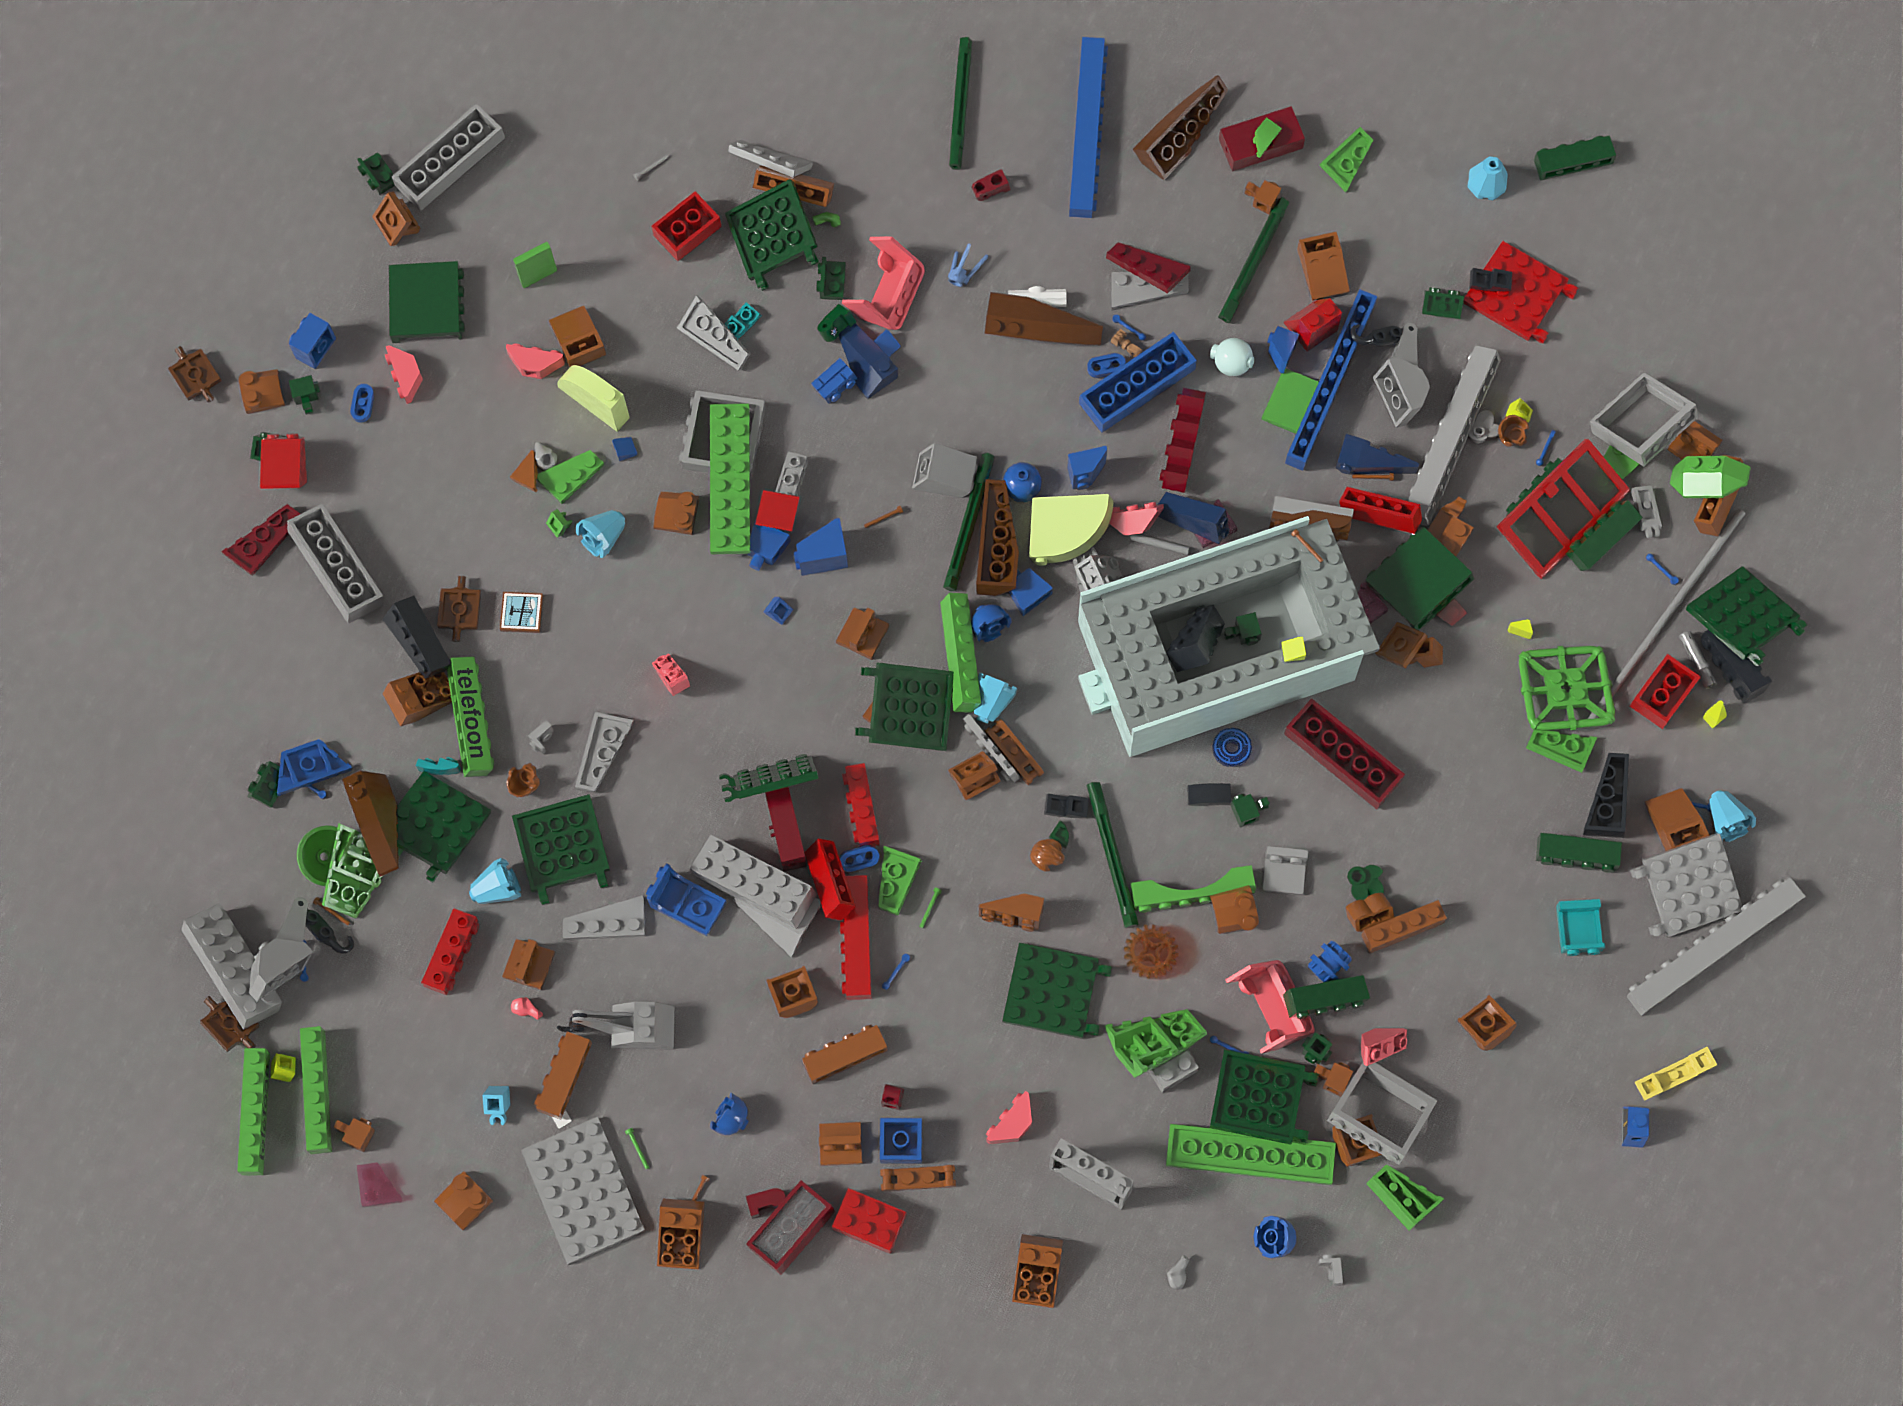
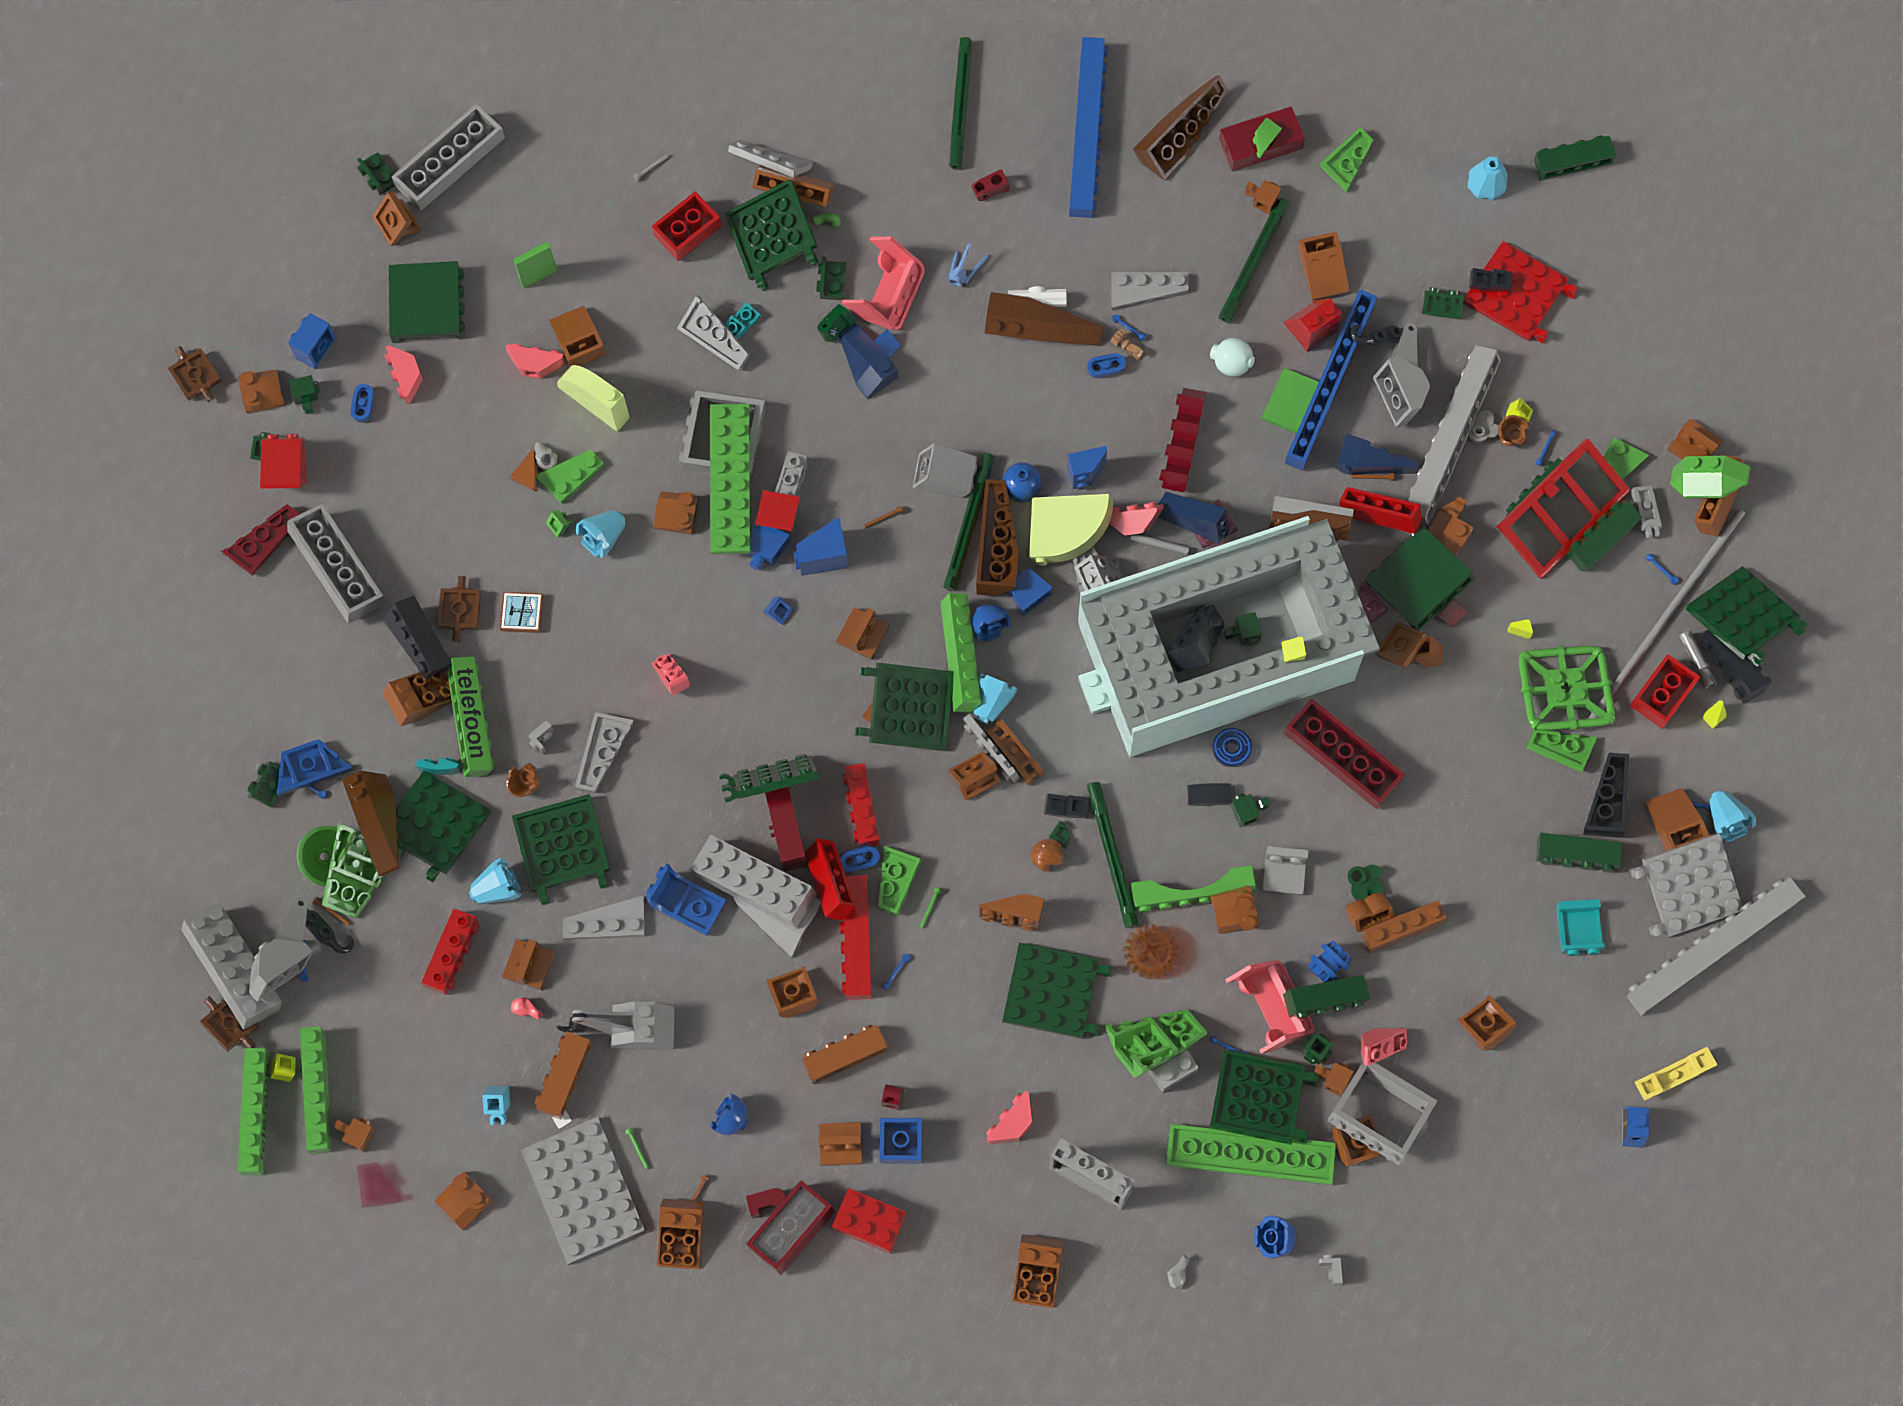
(624, 448): blue slope -> none
(834, 381): blue brick -> none
(918, 1178): dark orange plate -> none
(1137, 382): blue brick -> none
(1148, 266): dark red wing -> none
(1282, 346): blue slope -> none
(1295, 533): dark orange piece -> none
(1402, 1196): bright green wedge -> none
(1661, 438): light grey window -> none

